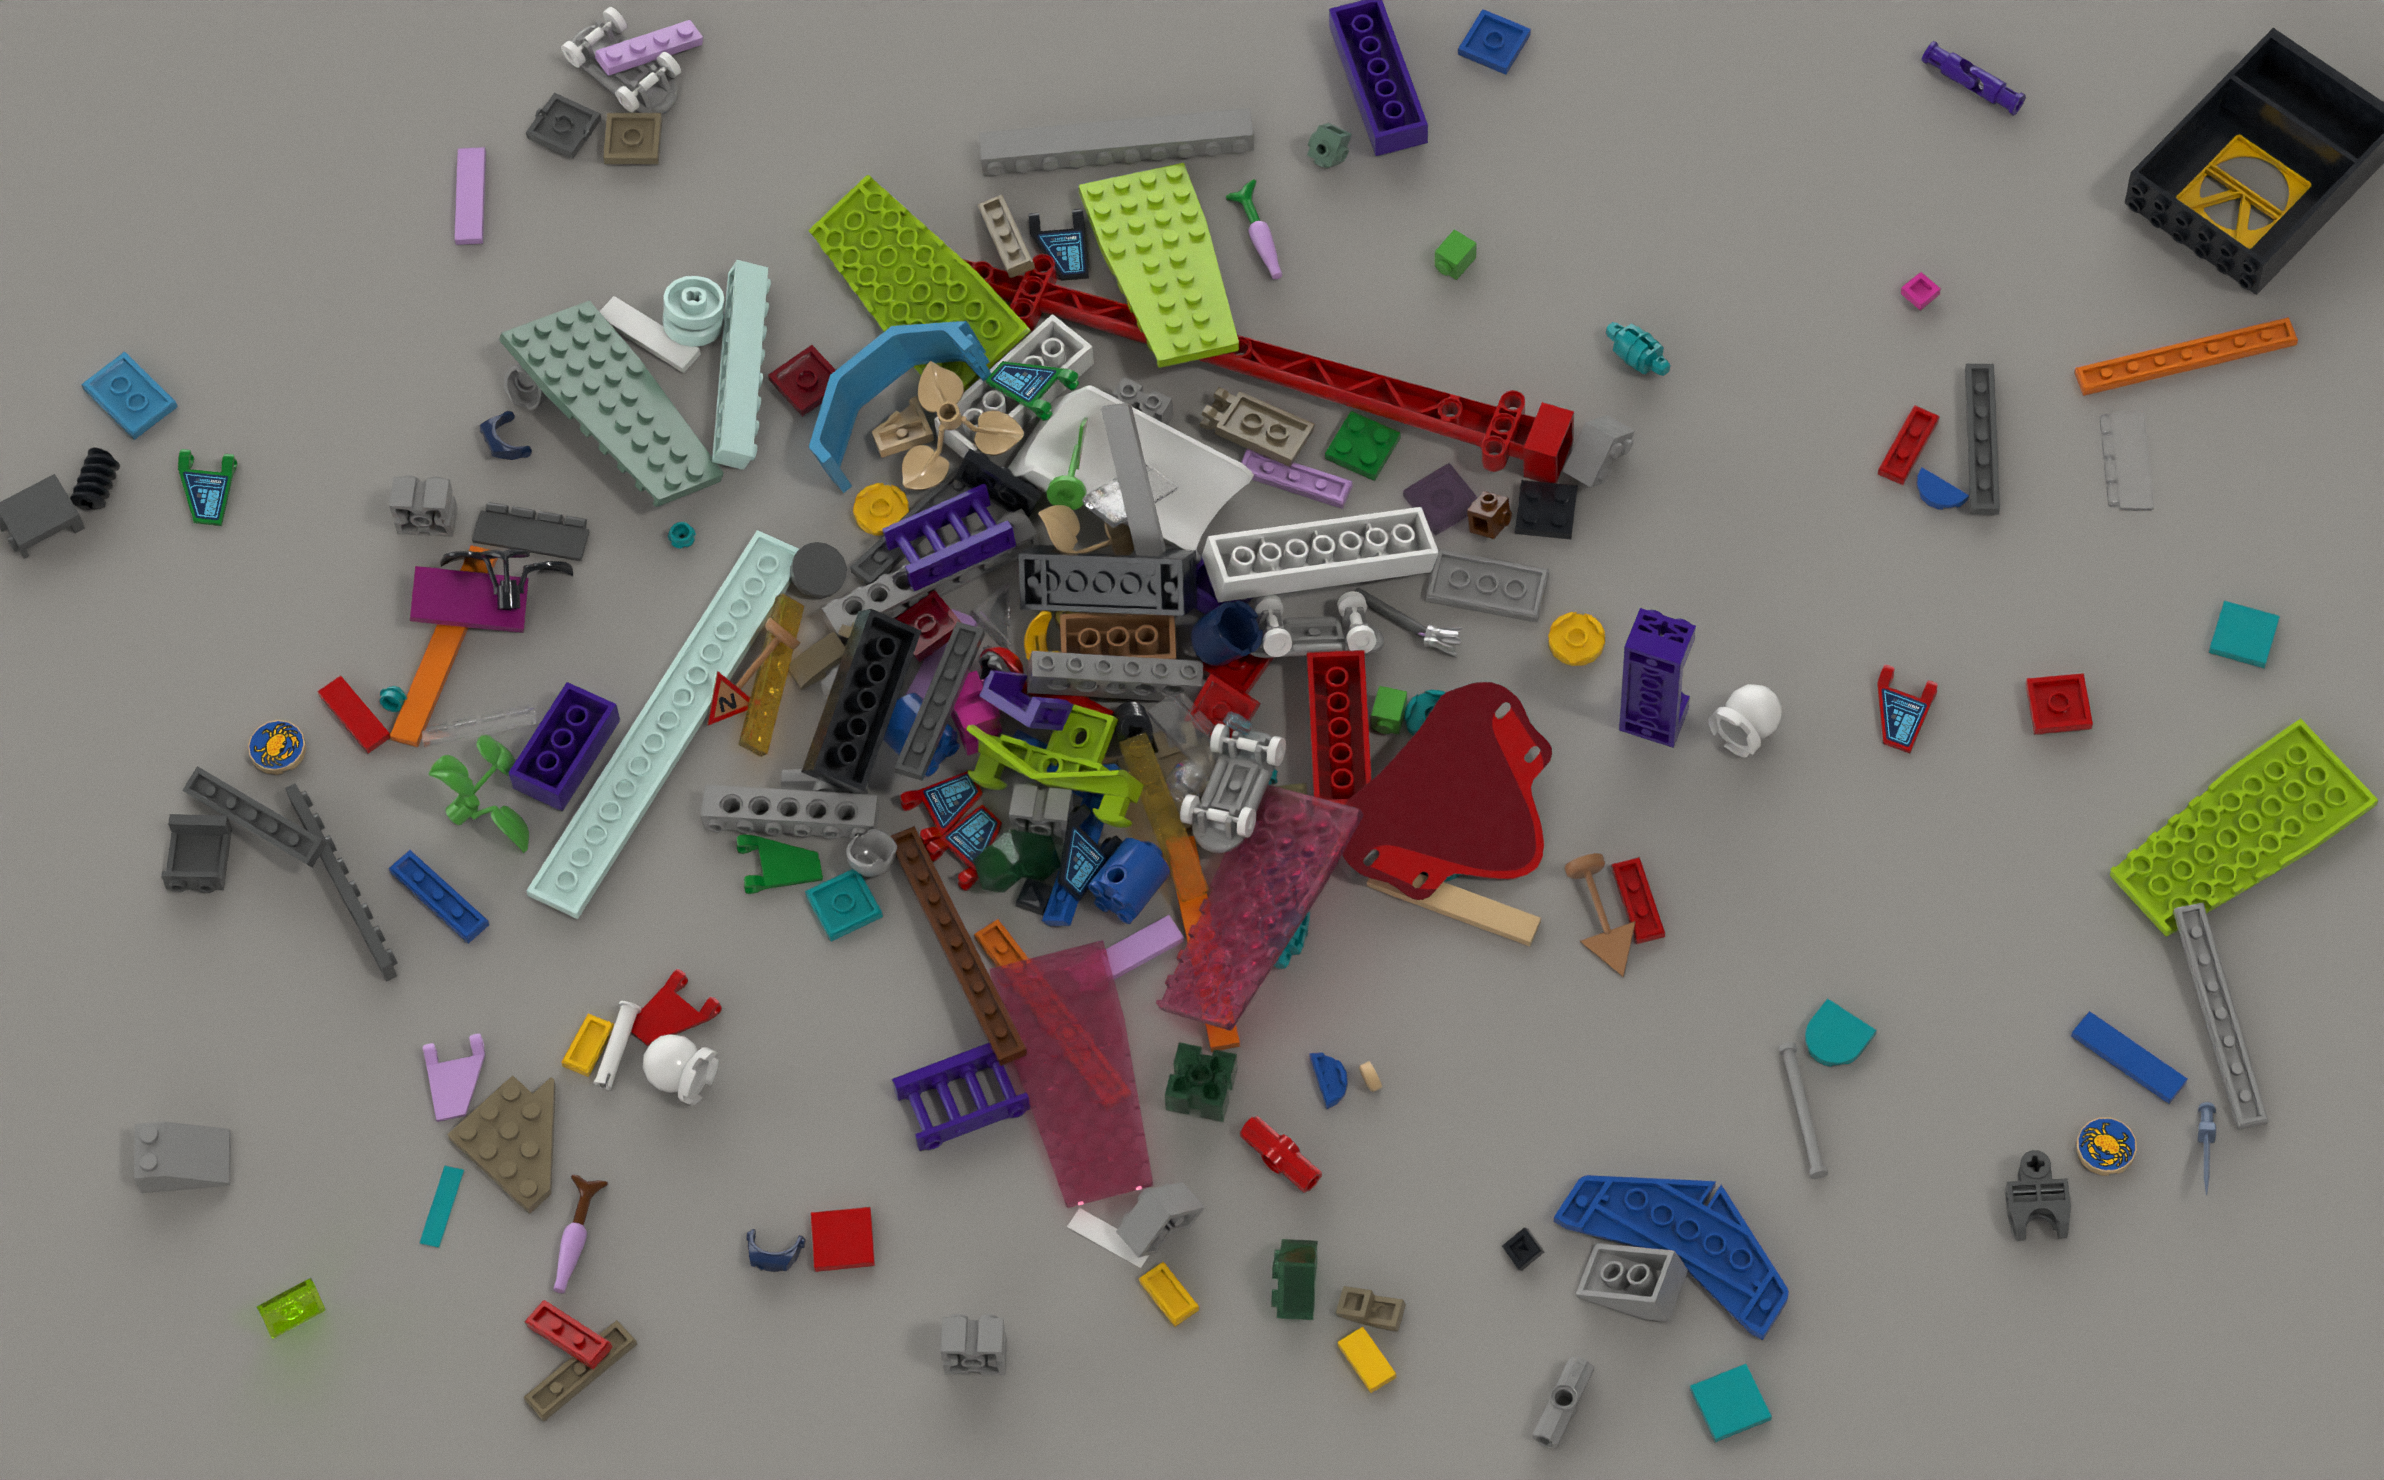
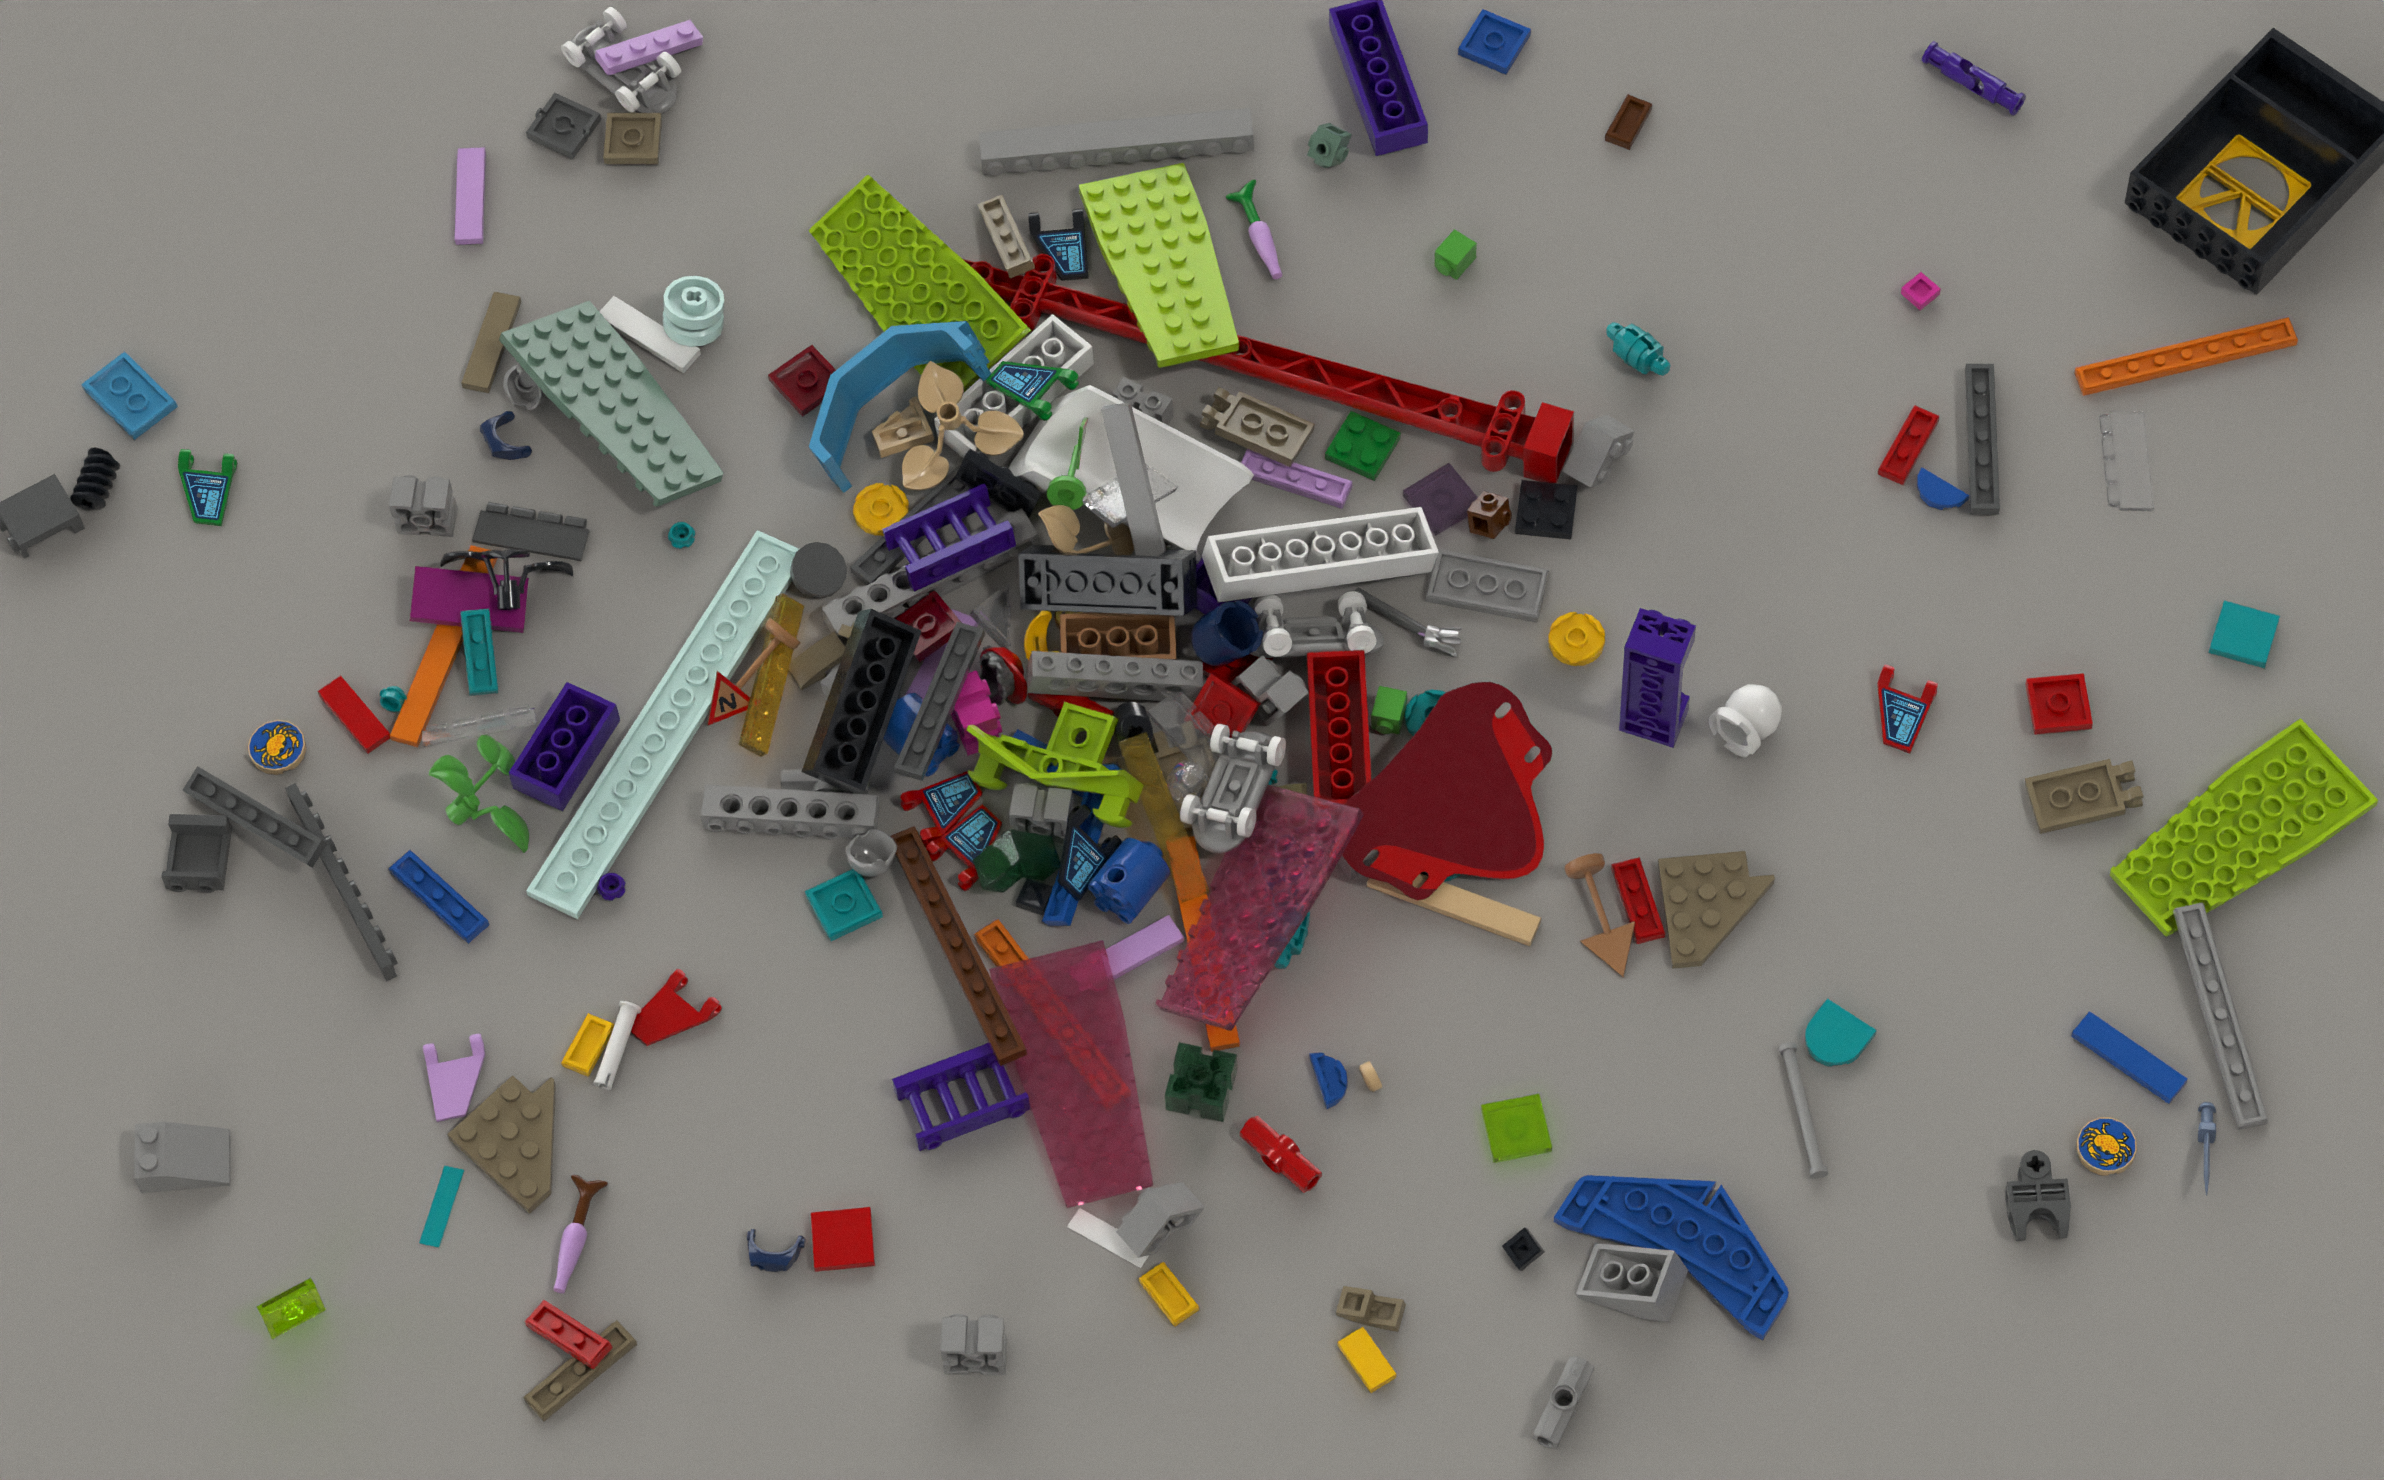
(479, 652): none -> teal tile
(488, 348): none -> dark tan tile
(608, 880): none -> dark purple plate
(677, 1066): white tile -> none
(741, 365): light aqua brick -> none
(780, 864): green flag -> none
(1005, 693): dark purple window -> none
(1238, 723): clear light blue tile -> none
(1270, 689): none -> light grey brick
(1296, 1274): clear green brick -> none
(1516, 1128): none -> clear neon green tile
(1628, 122): none -> reddish brown tile
(1706, 902): none -> dark tan wing
(1730, 1403): teal tile -> none
(2082, 794): none -> dark tan tile

